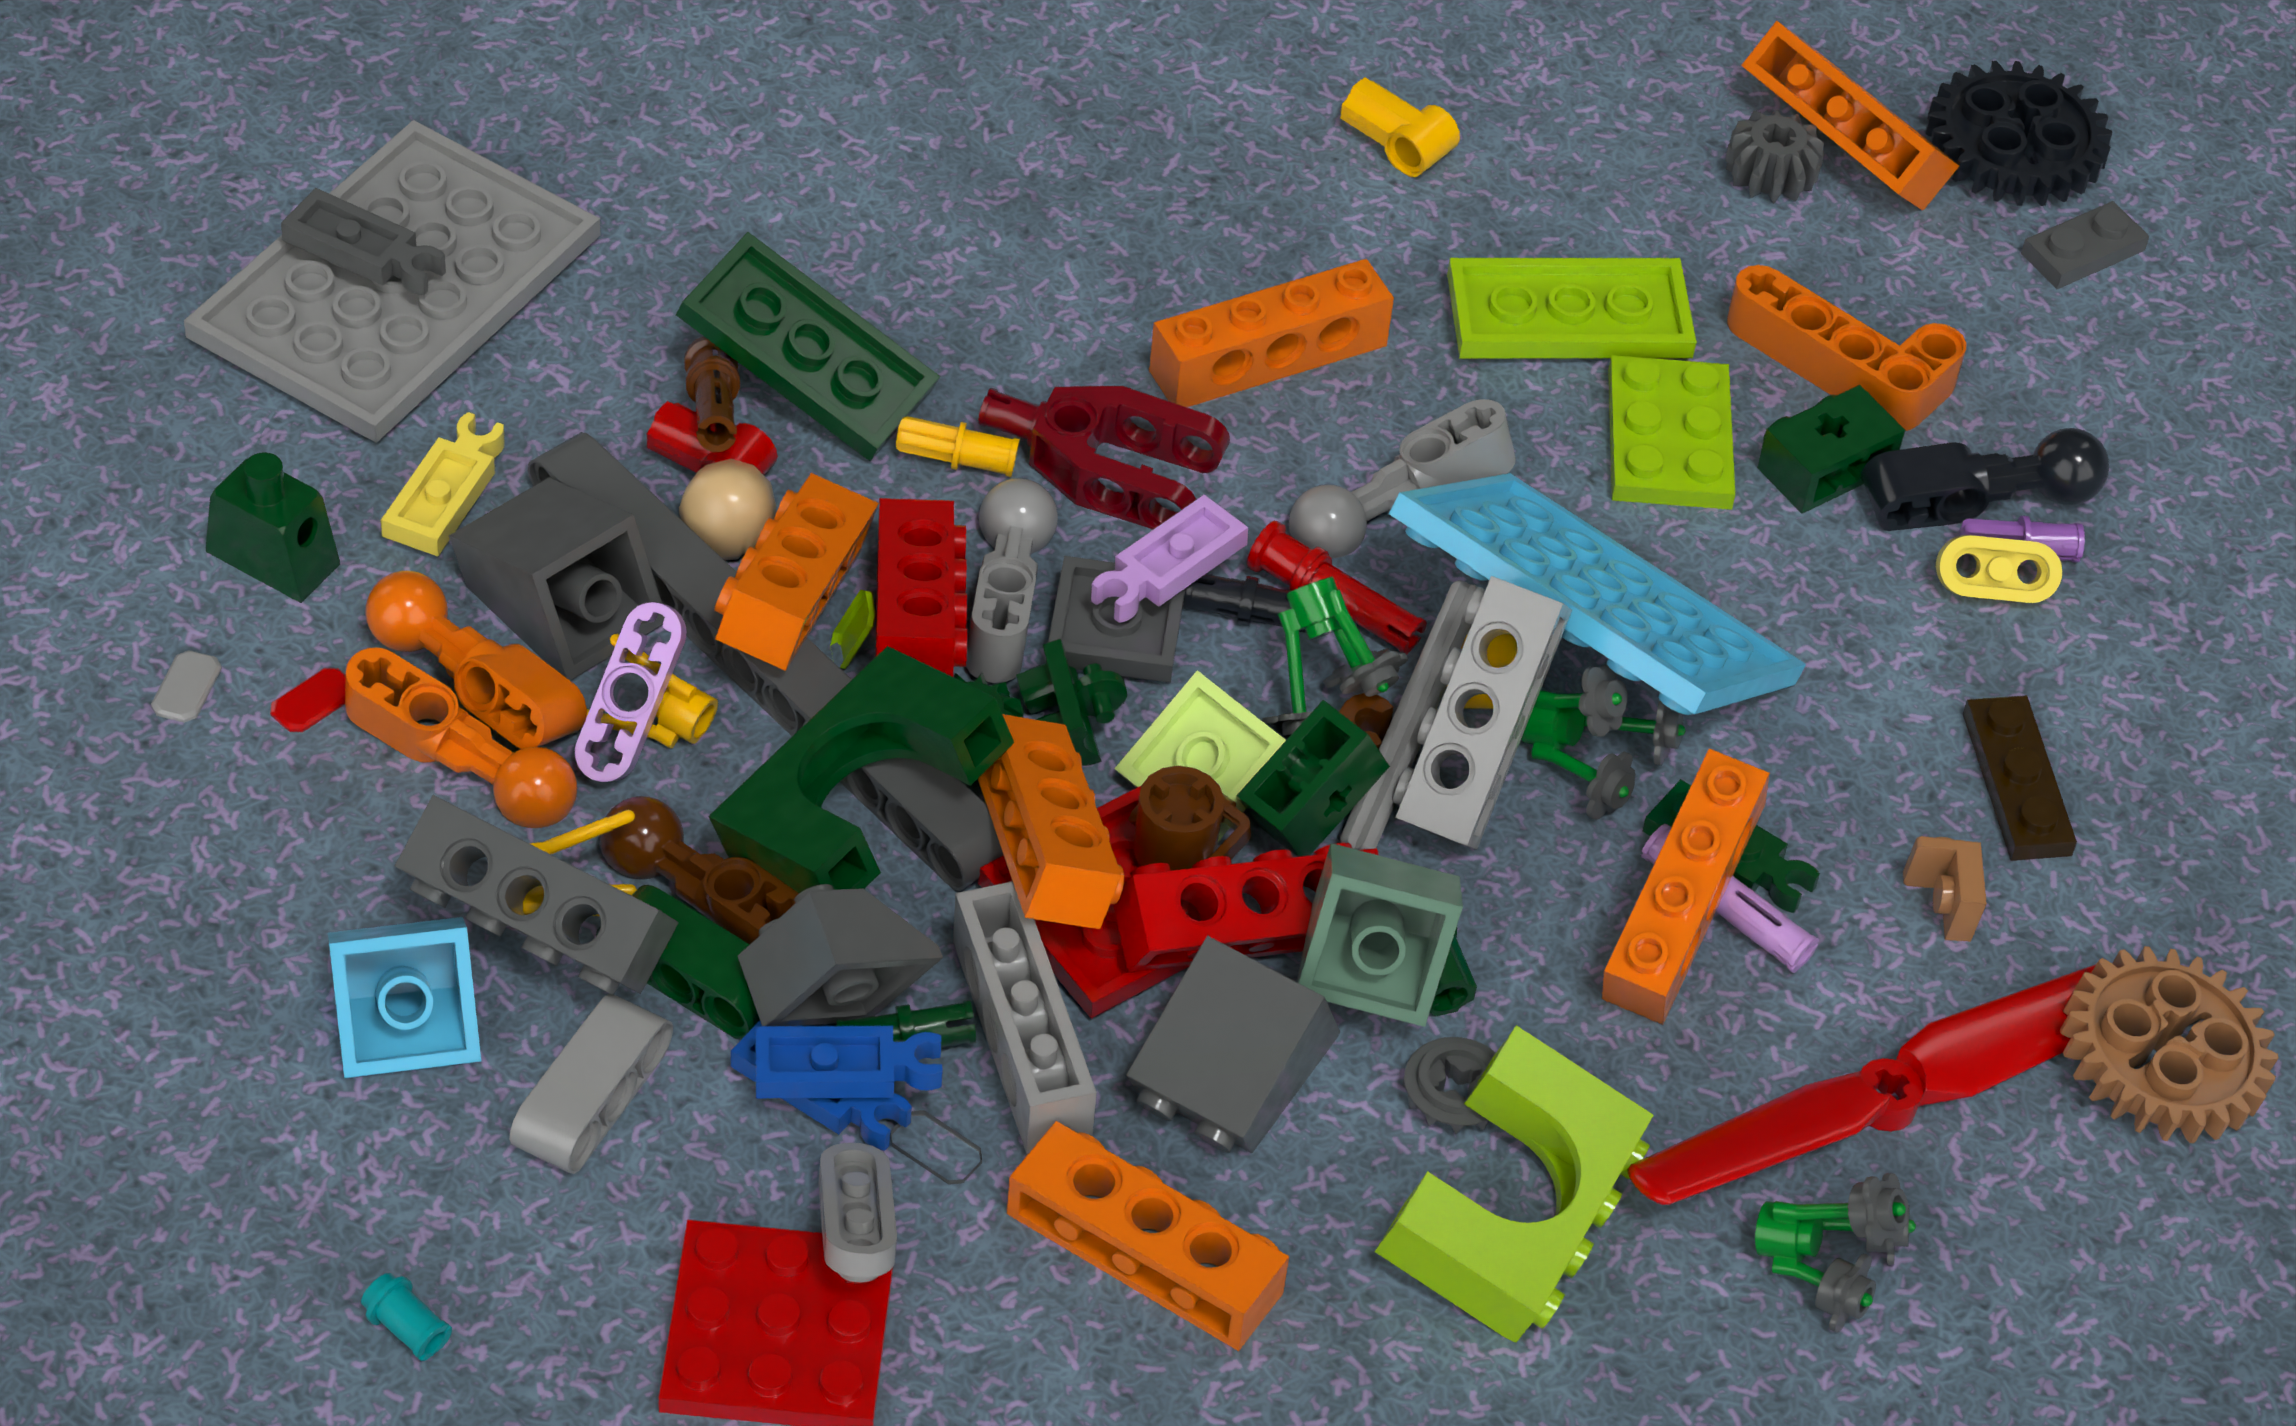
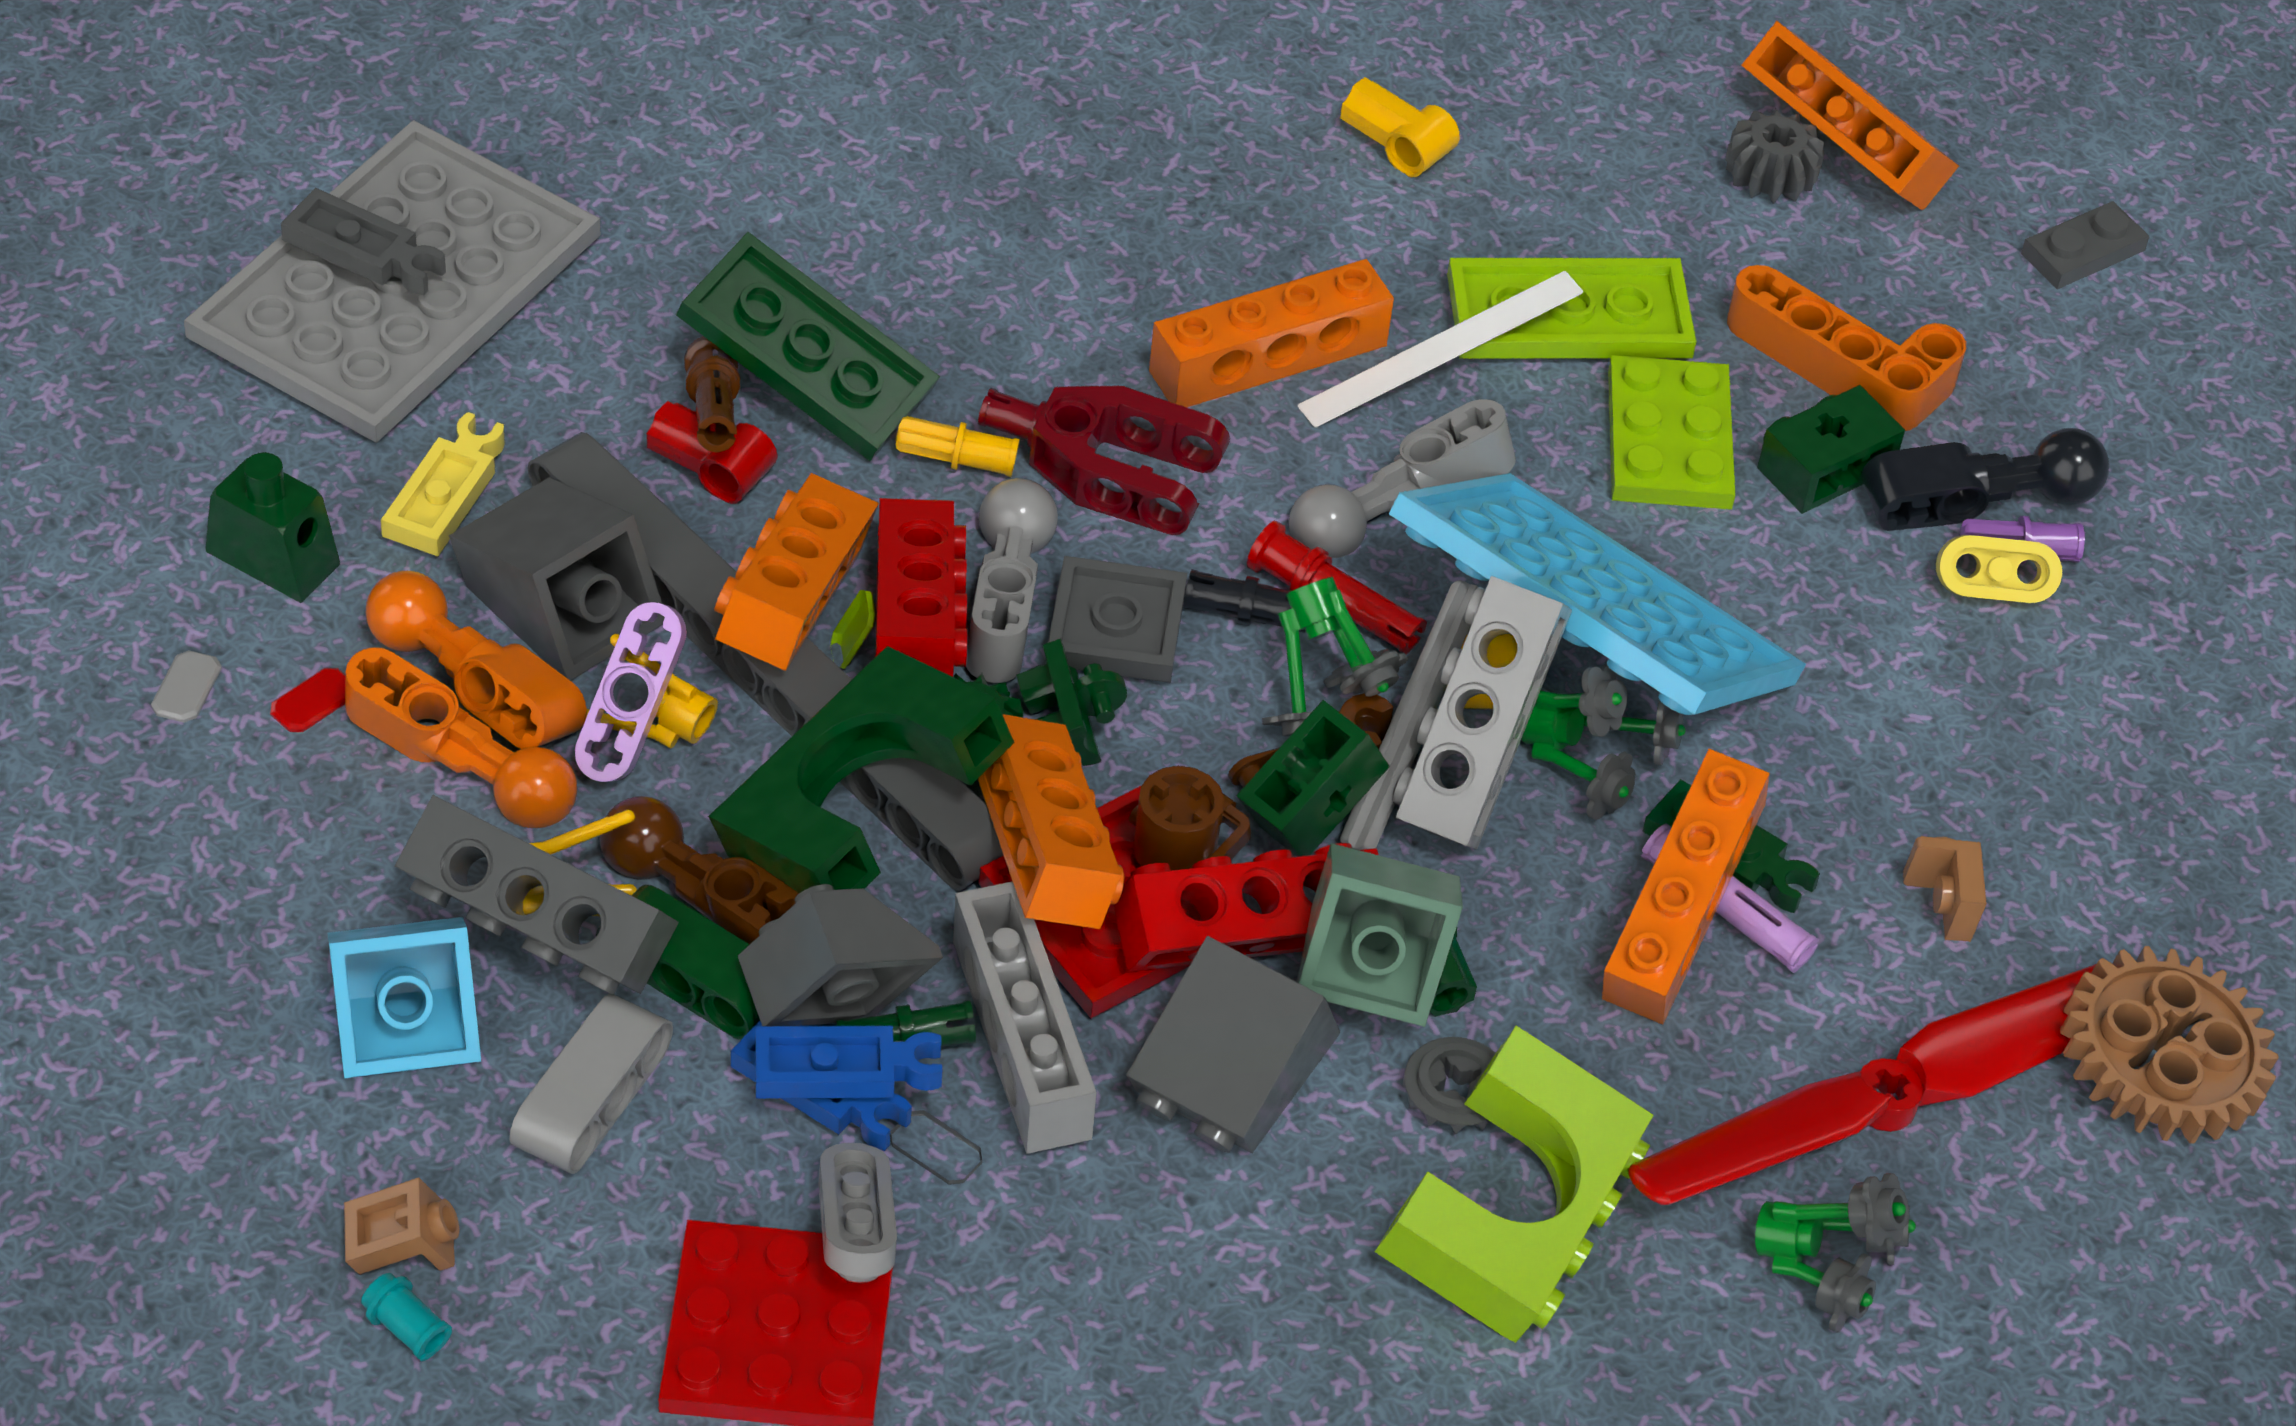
(398, 1226): none -> medium nougat bracket
(728, 506): tan hair -> none
(1164, 1266): orange brick -> none
(1170, 557): lavender plate -> none
(1204, 732): yellowish green plate -> none
(1440, 349): none -> white sticker
(2019, 133): black gear -> none
(2019, 778): dark brown plate -> none

